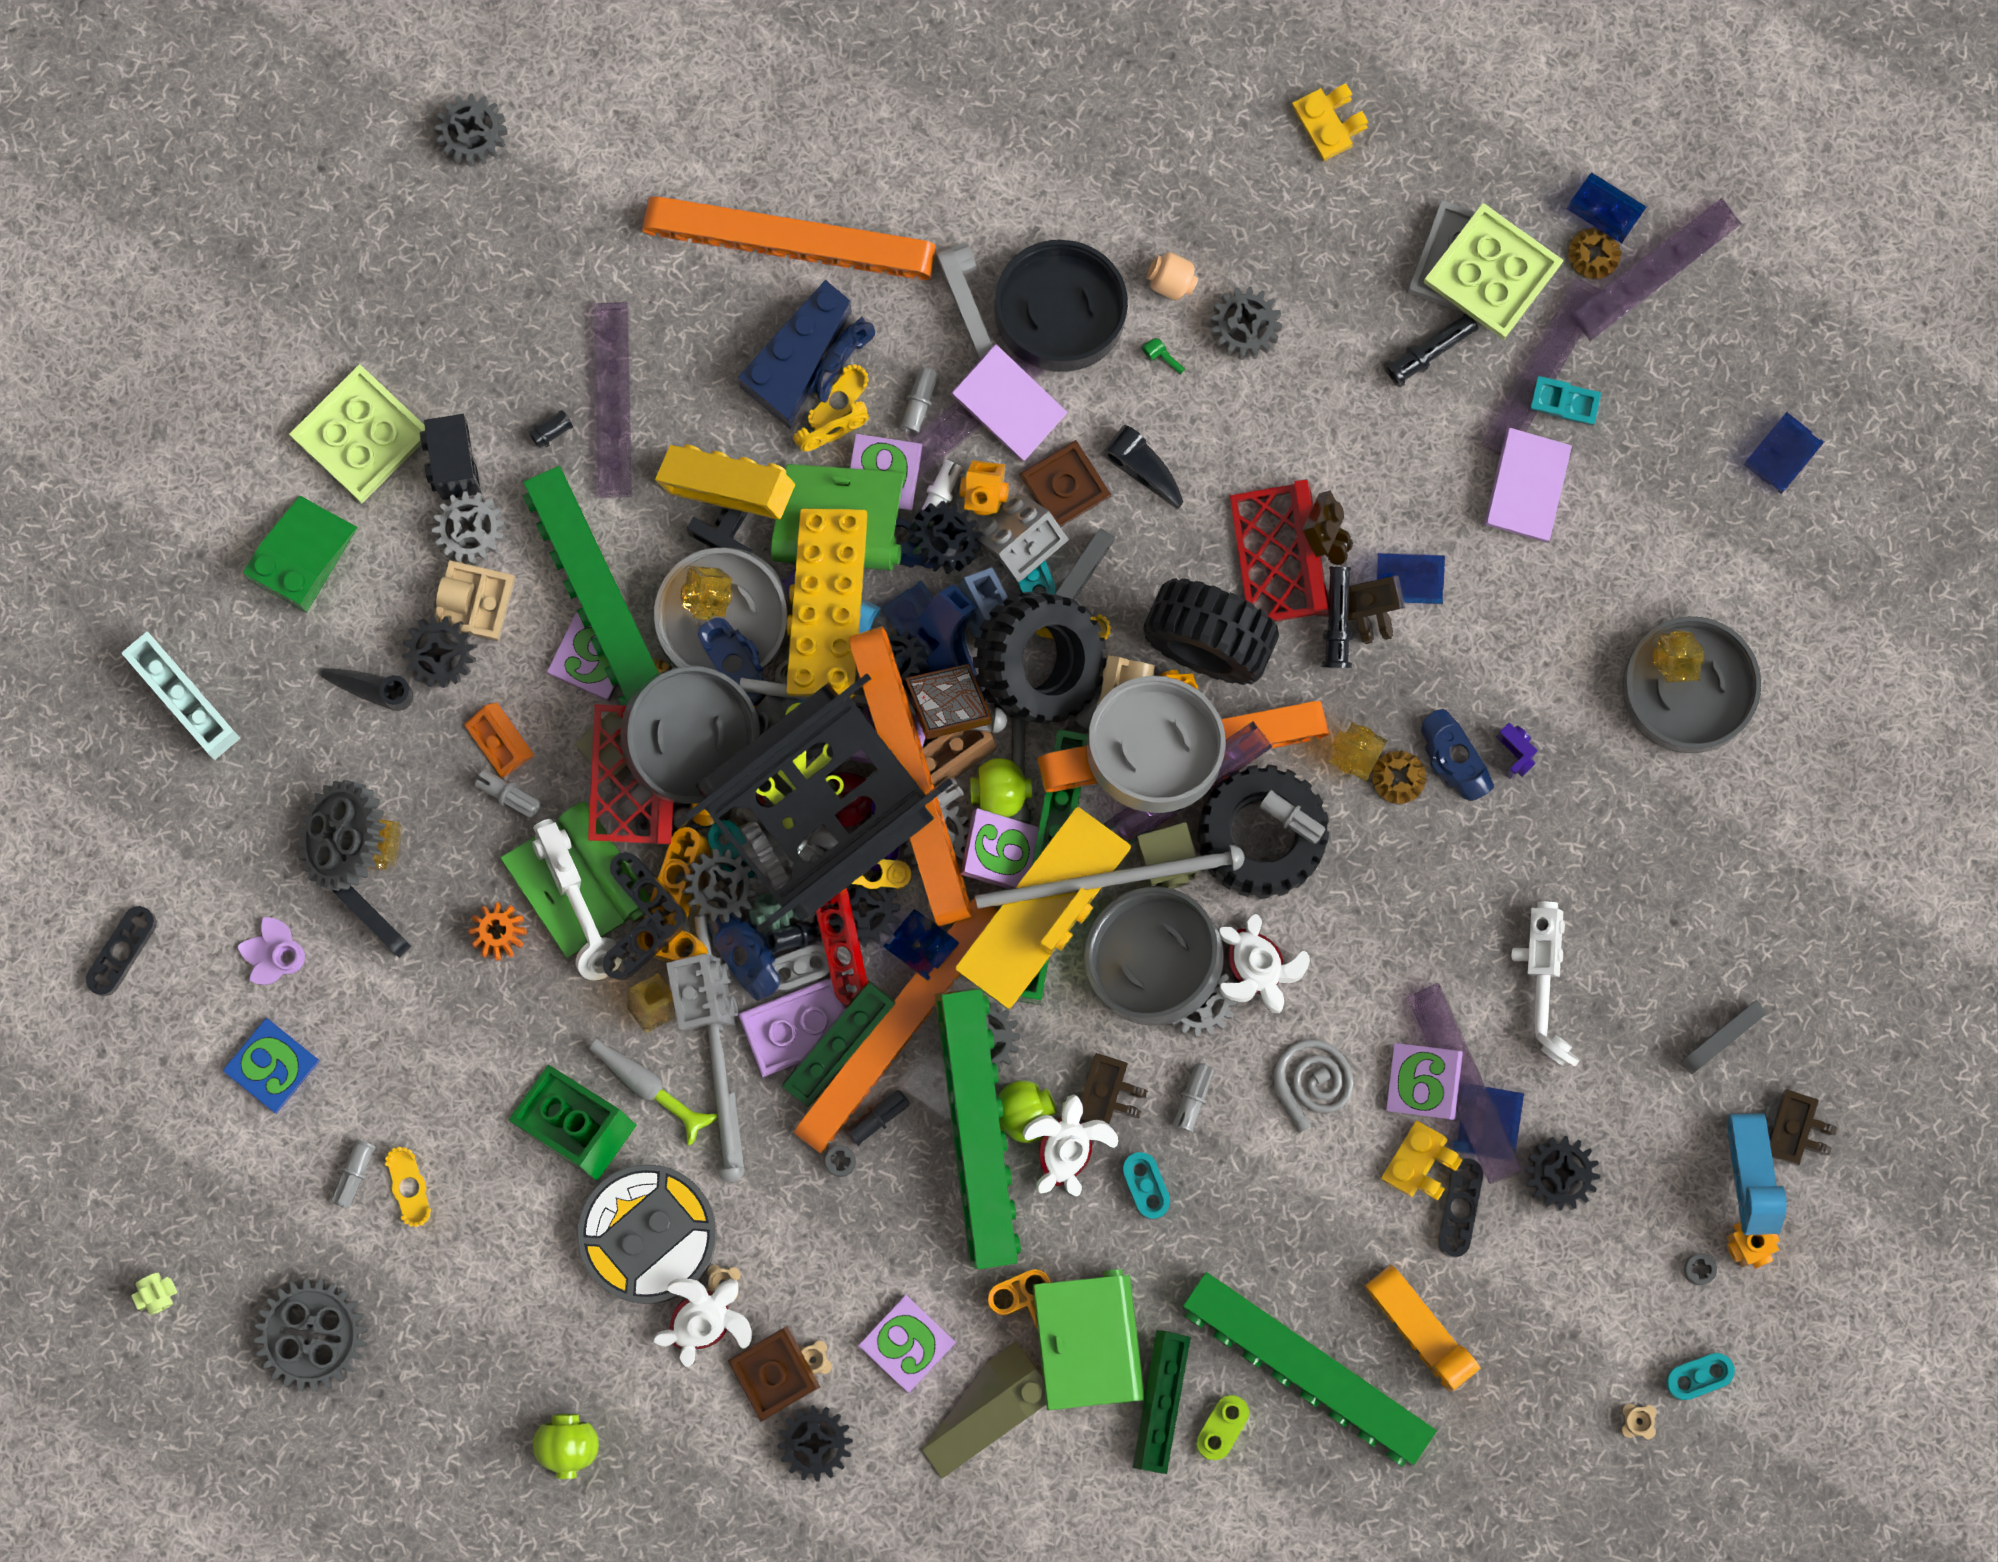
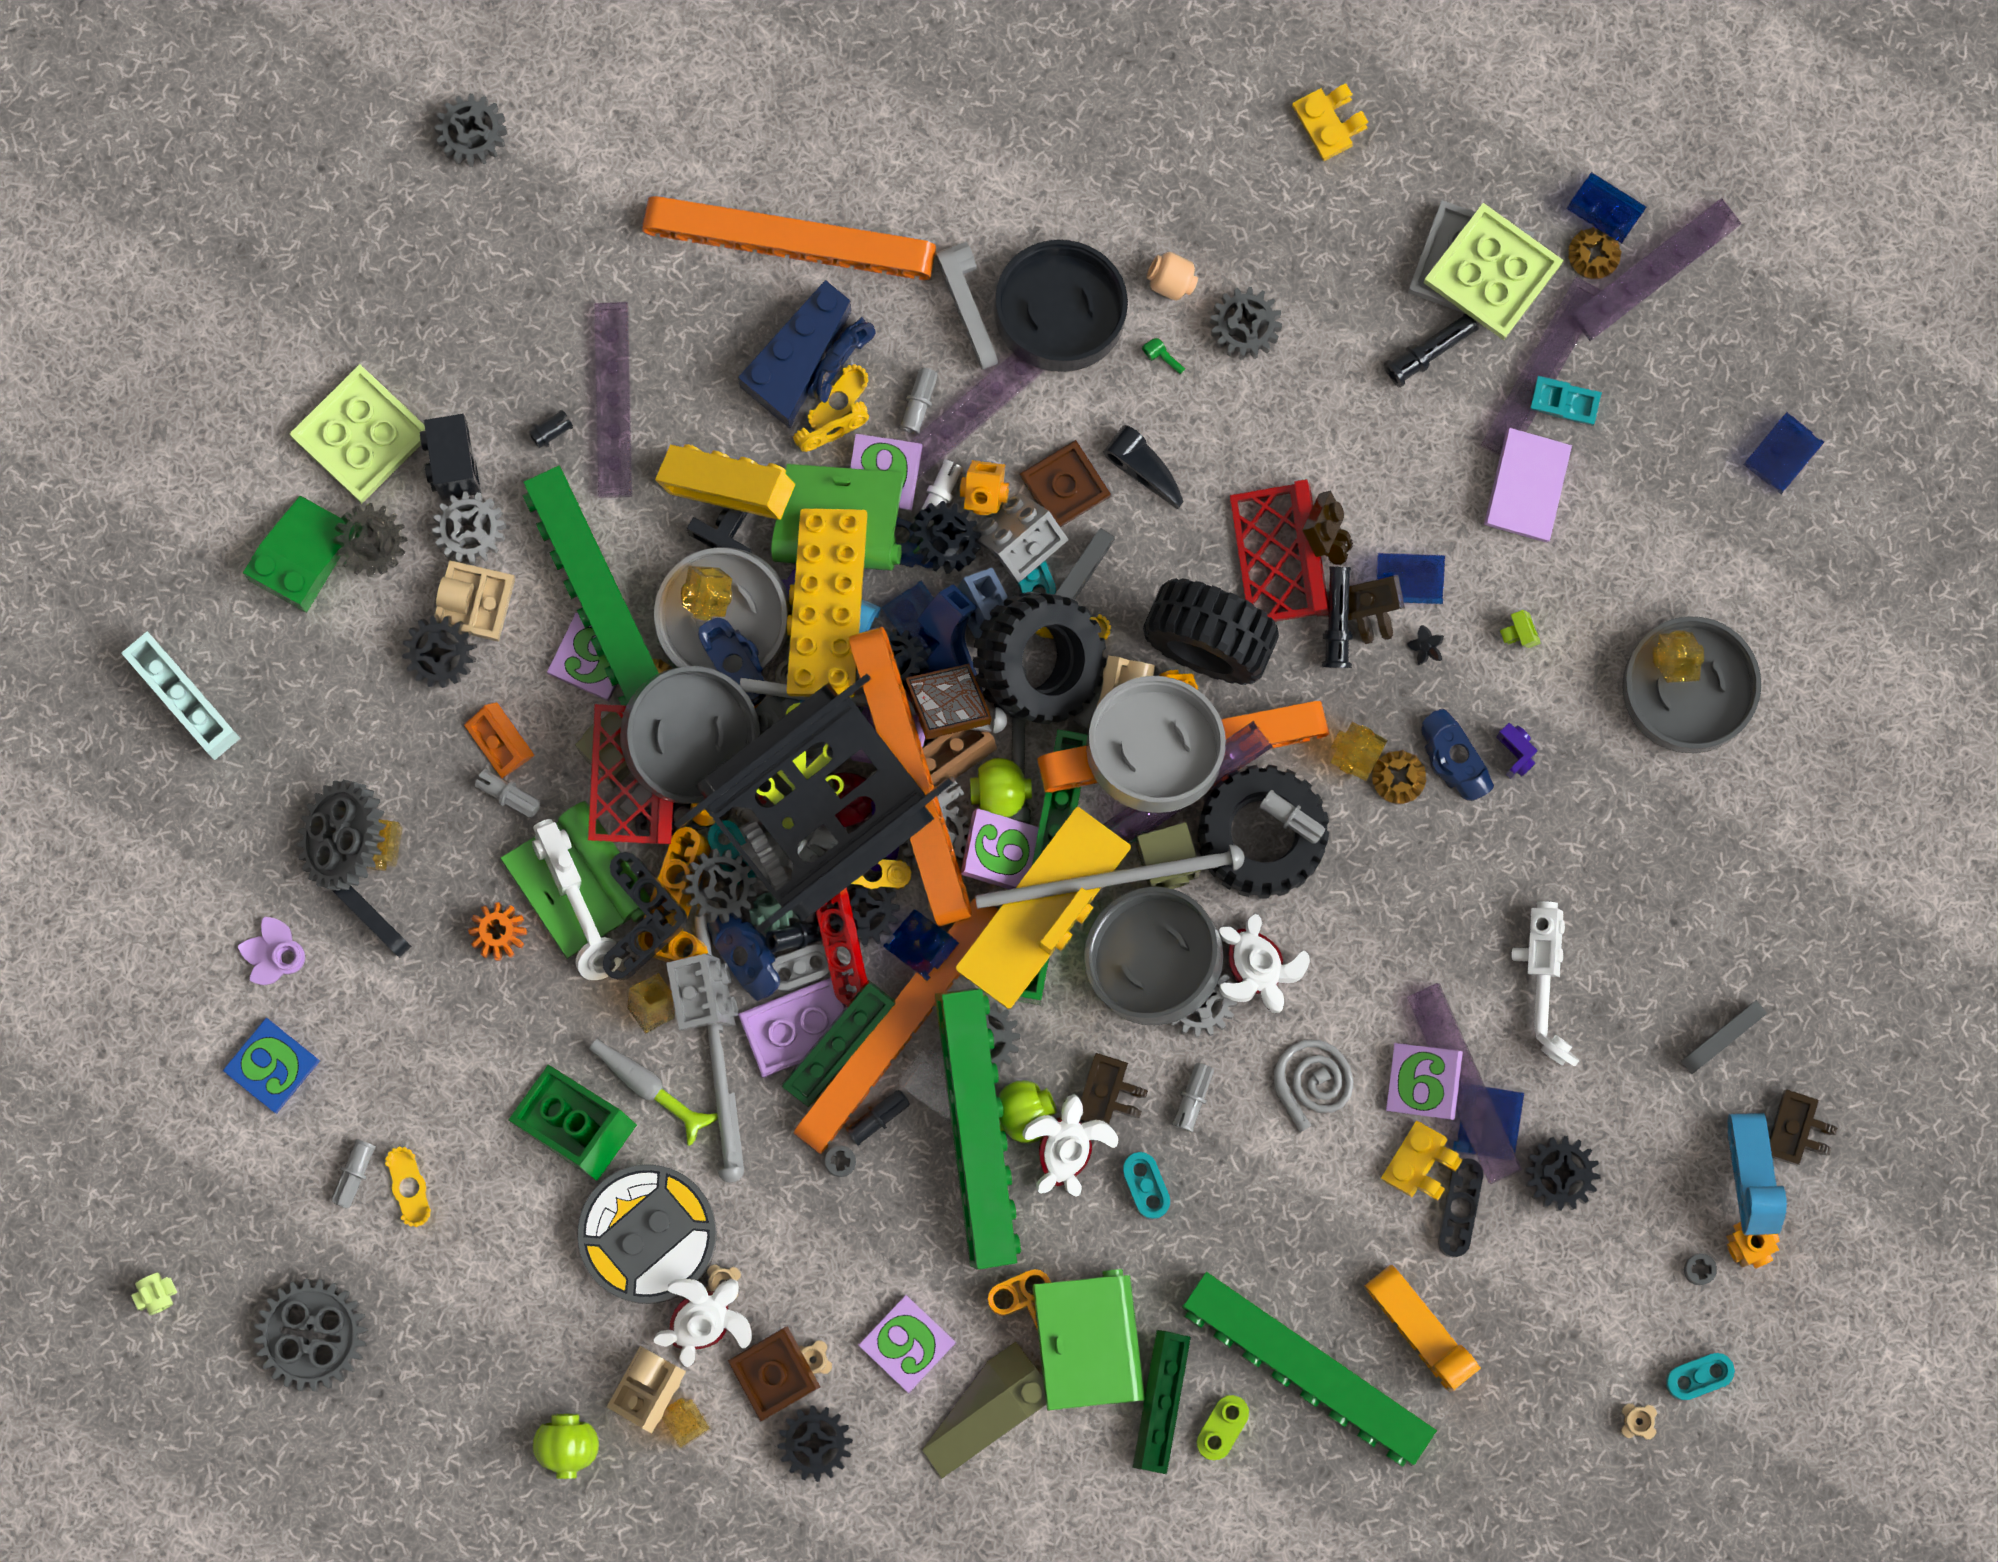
(107, 952): black beam -> none
(371, 687): black piece -> none
(374, 552): none -> clear smoke gear
(646, 1389): none -> tan plate
(686, 1421): none -> clear yellow brick
(1008, 402): lavender tile -> none
(1427, 645): none -> black plant
(1522, 630): none -> lime tile

